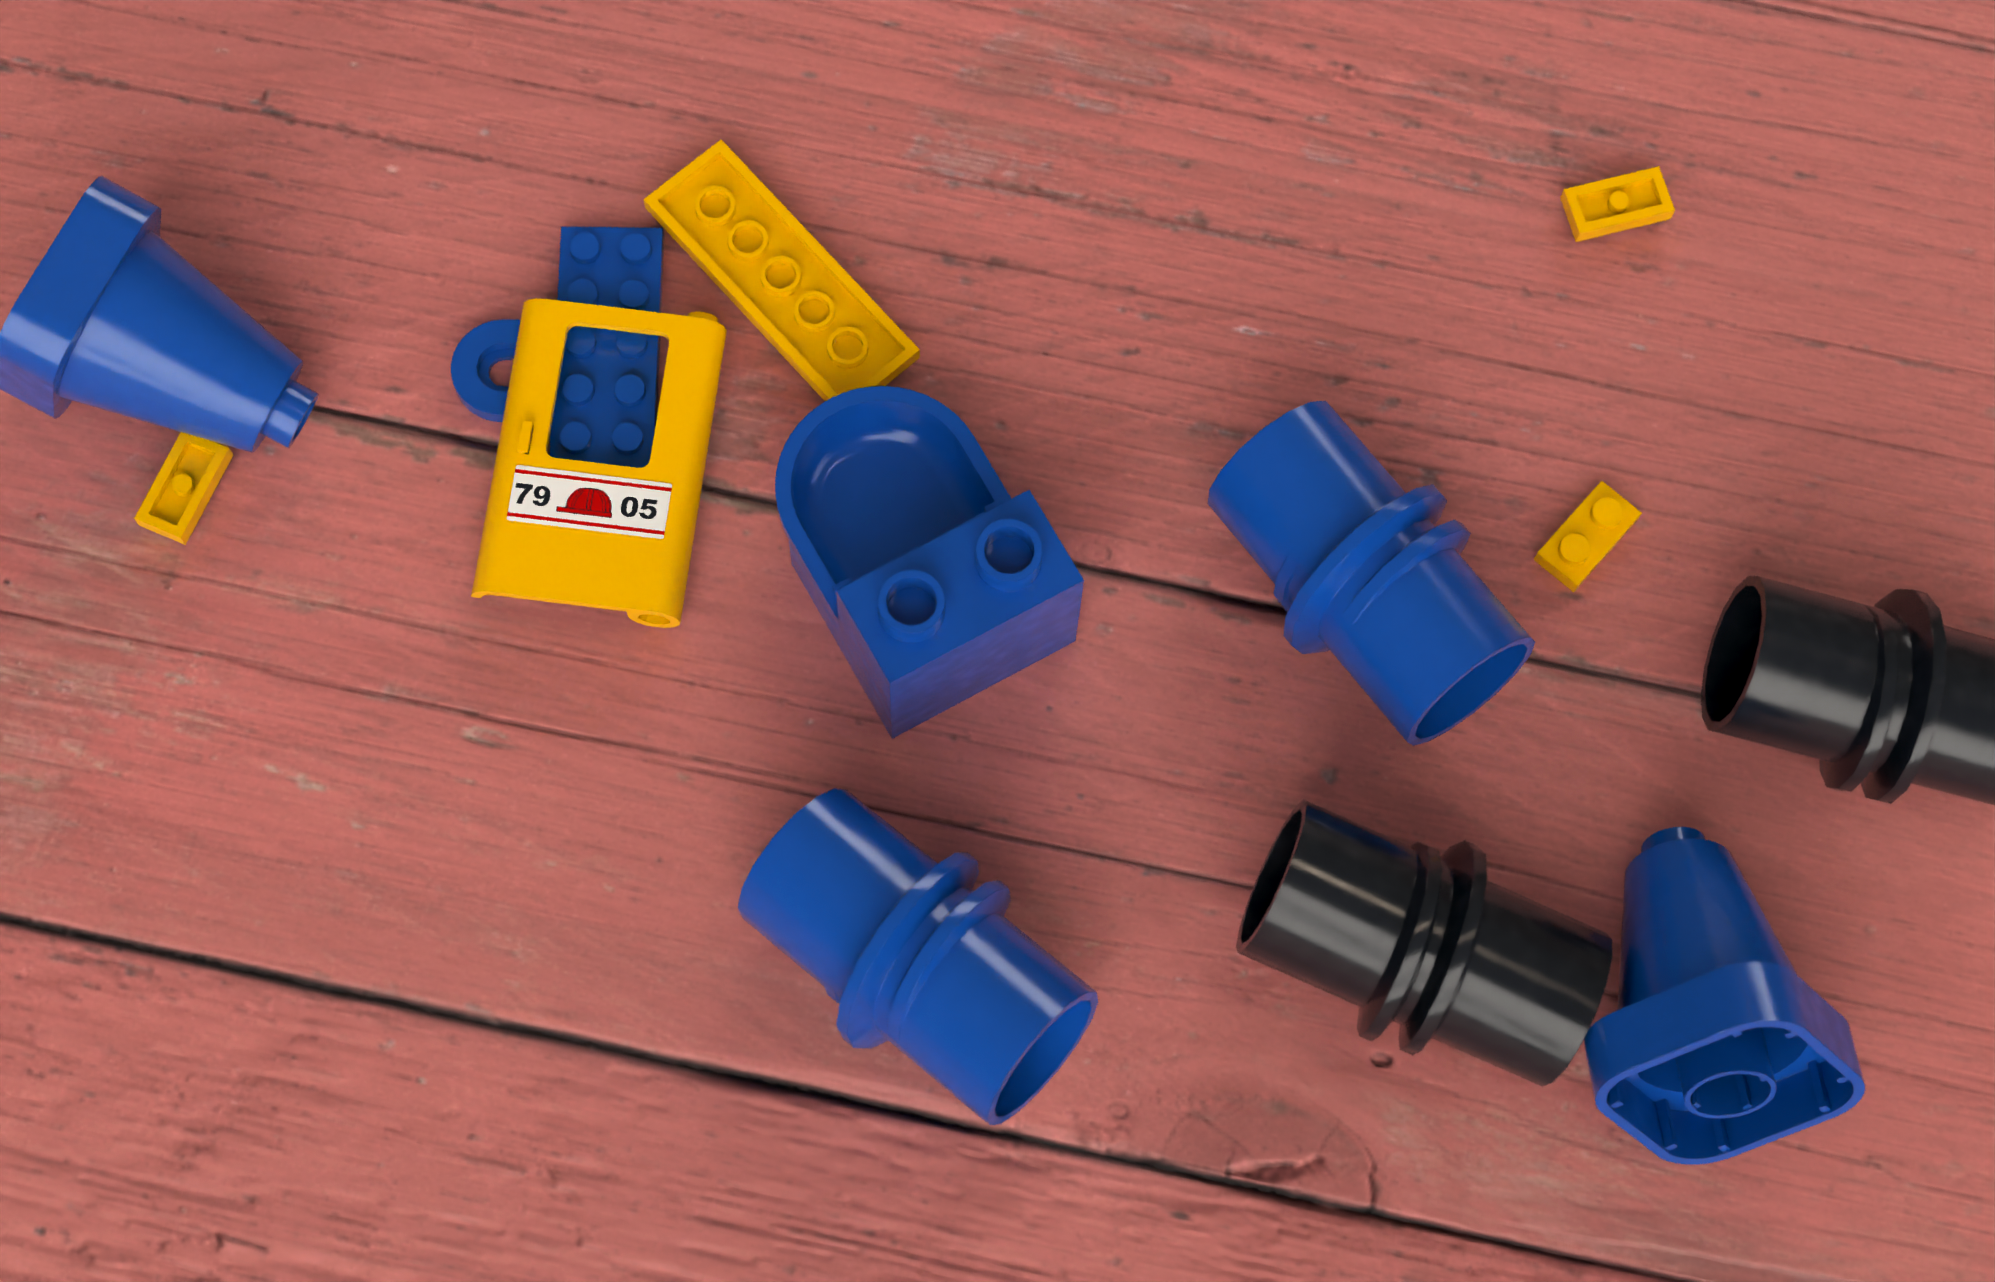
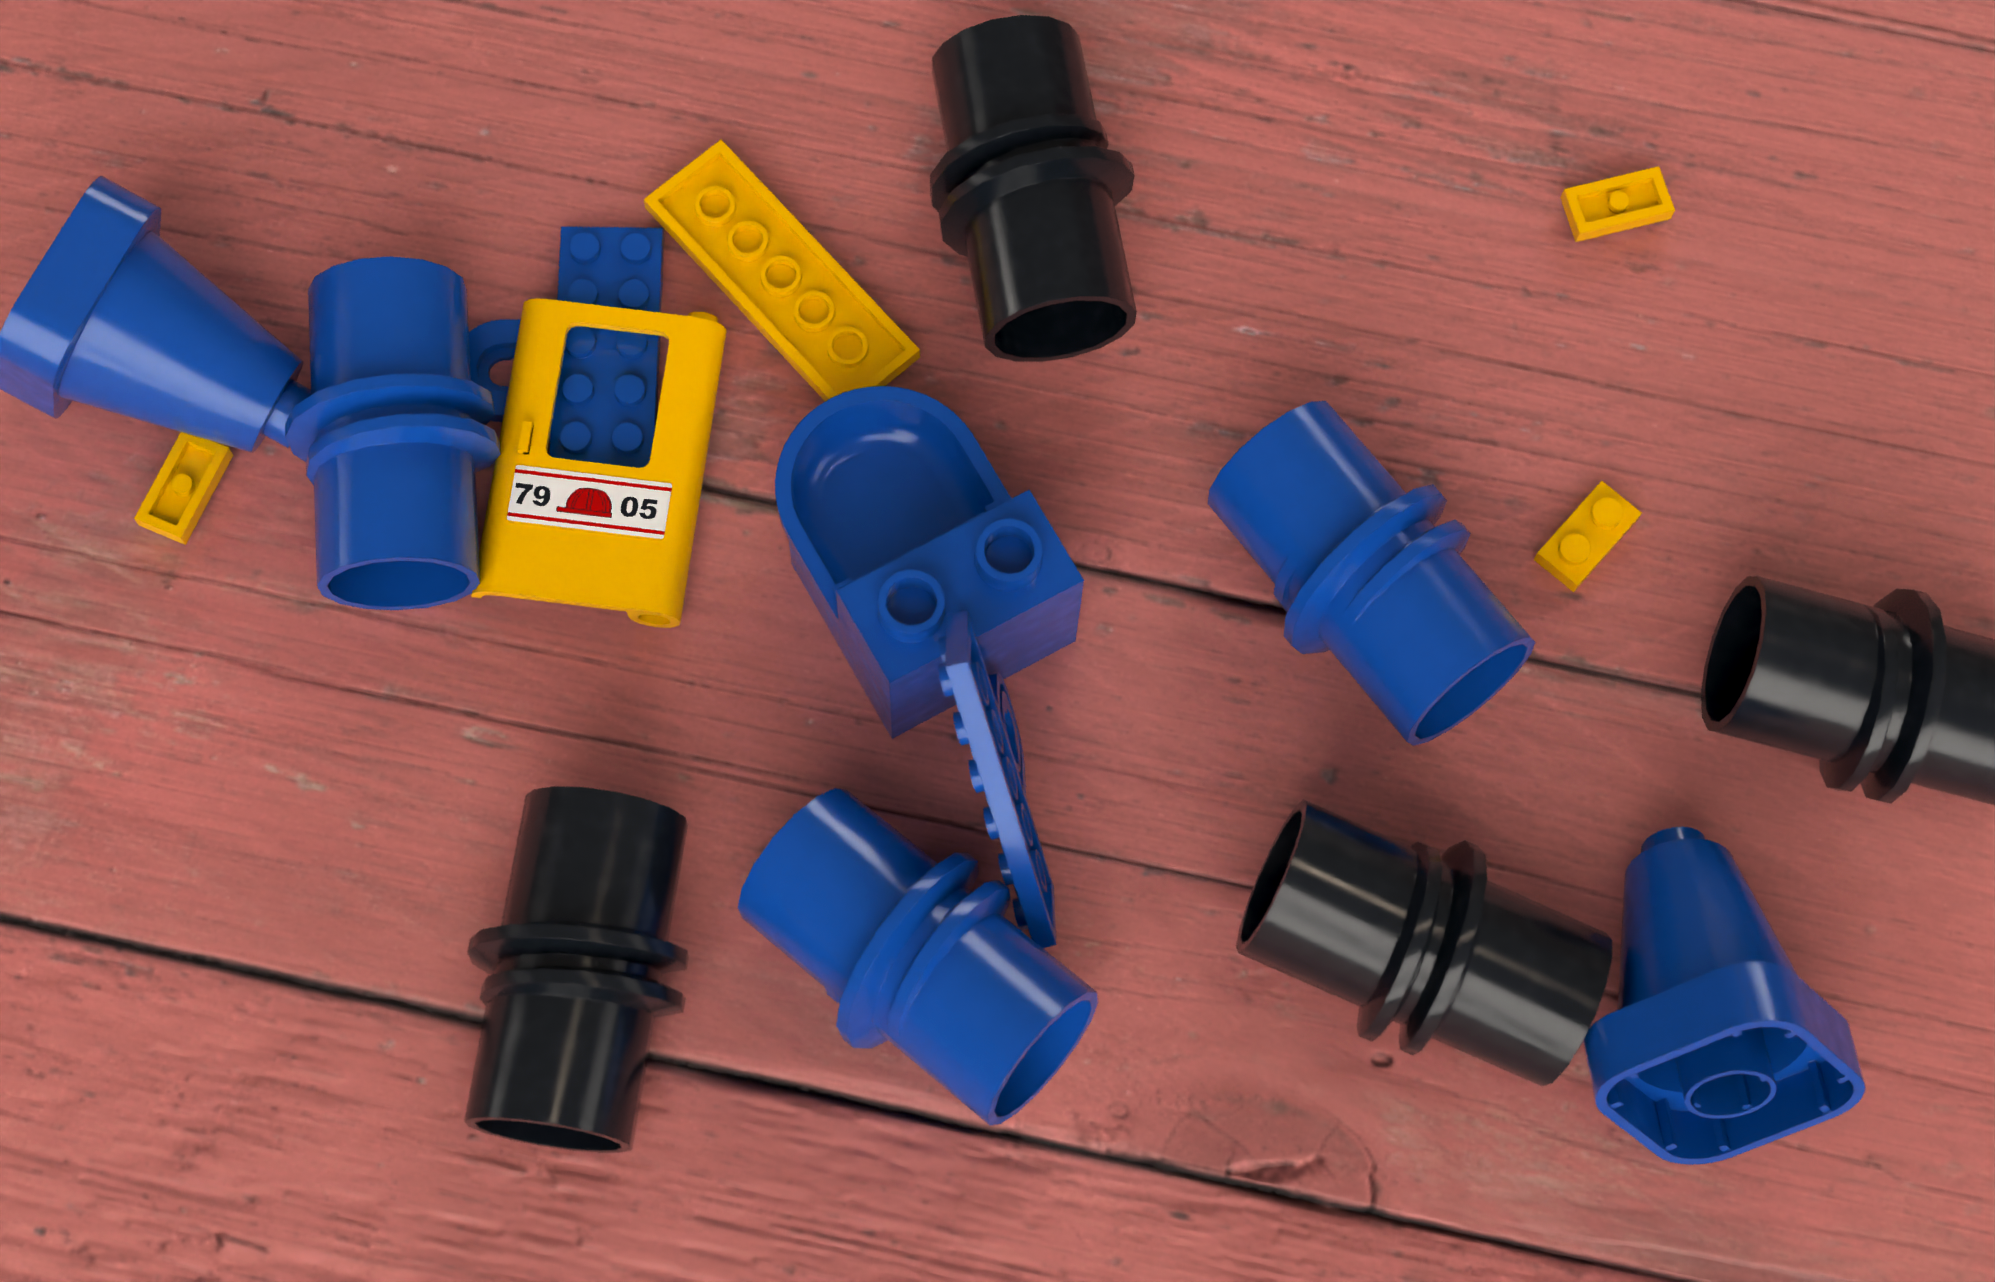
(393, 434): none -> blue piece
(577, 970): none -> black piece
(998, 768): none -> blue plate
(1031, 189): none -> black piece

